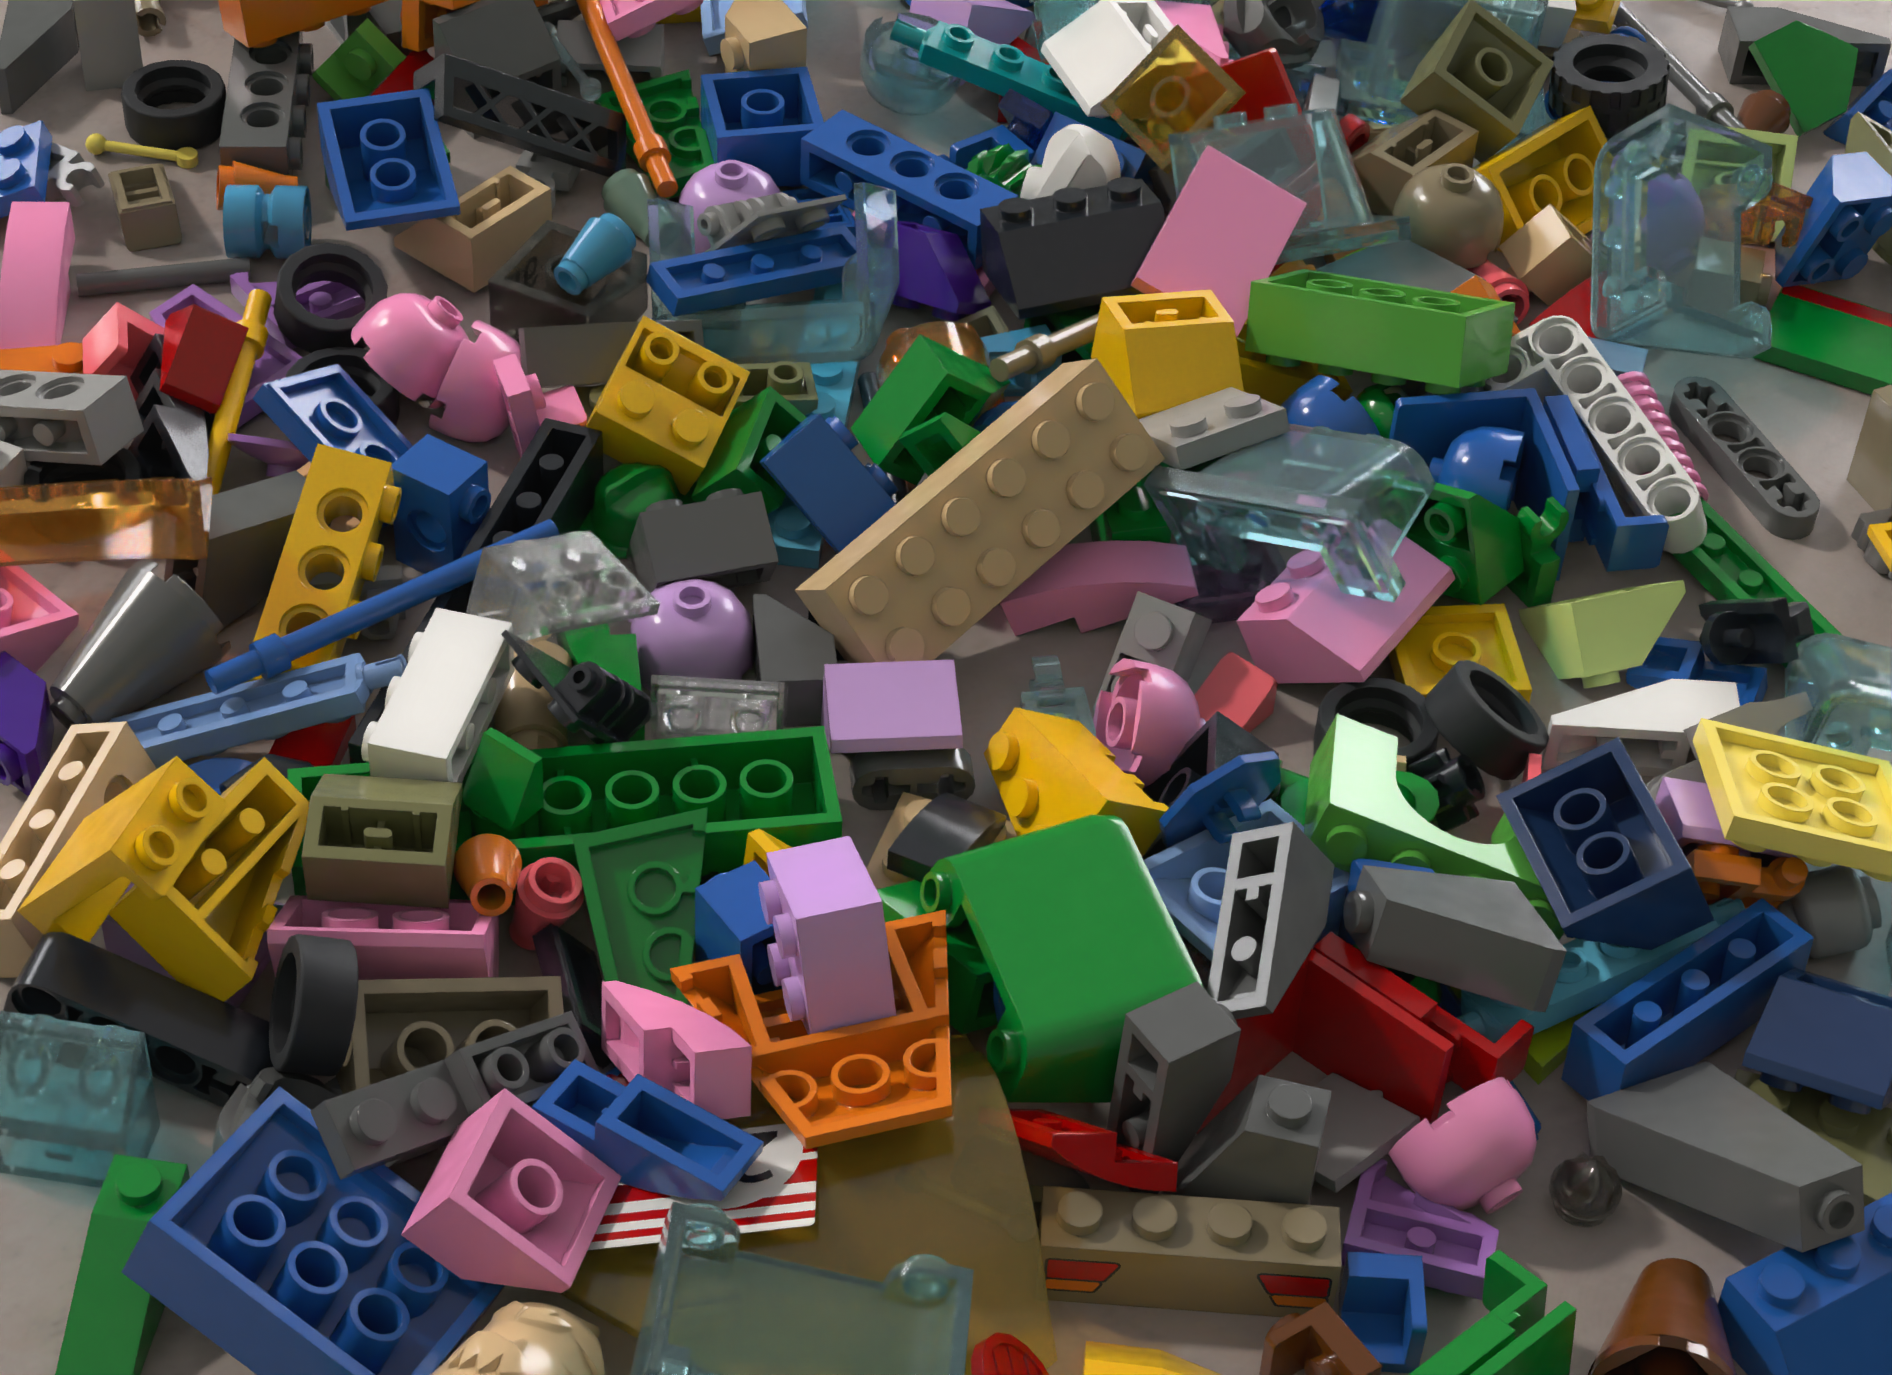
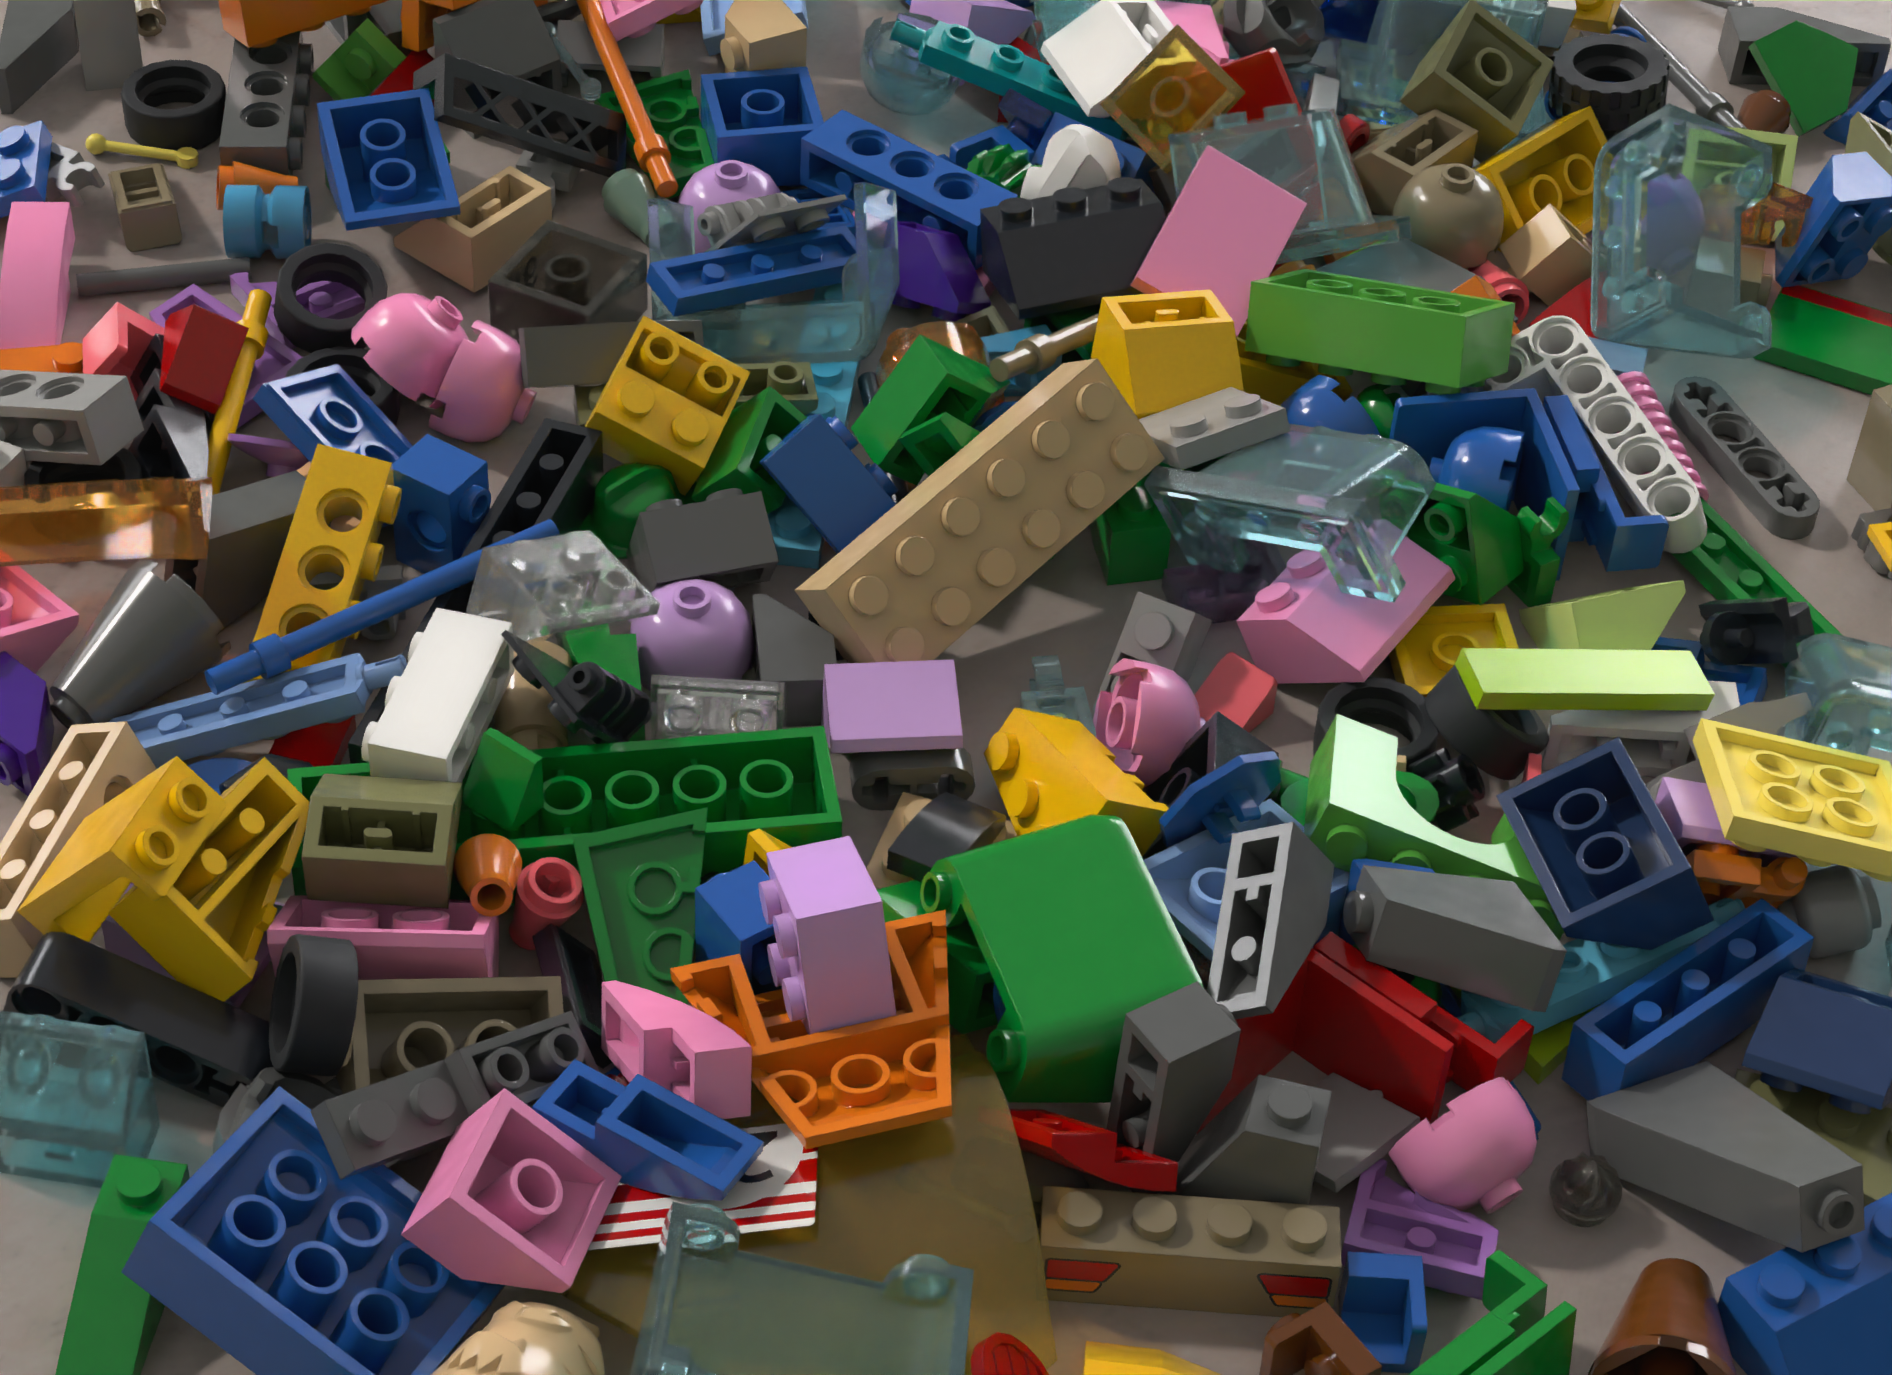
(529, 406): bright pink slope -> none
(596, 252): dark azure cone -> none
(1099, 584): bright pink slope -> none
(1583, 679): none -> tile

